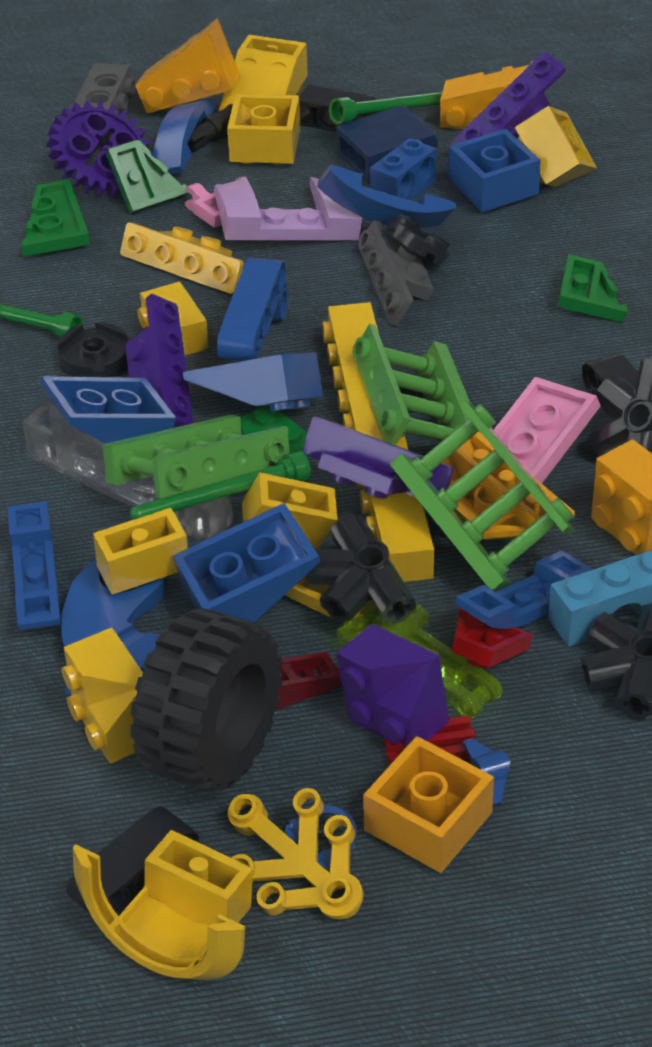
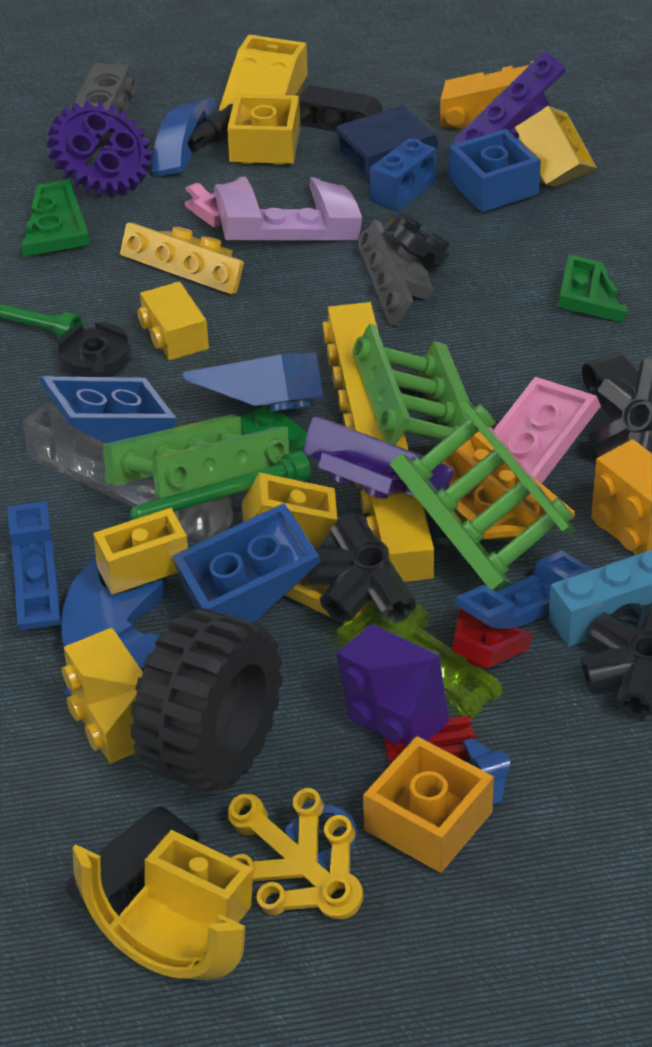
(142, 177): wing -> none
(160, 357): dark purple bracket -> none
(190, 72): light orange wedge -> none
(255, 303): blue beam -> none
(299, 689): dark red slope -> none
(345, 110): green piece -> none
(346, 190): blue slope -> none

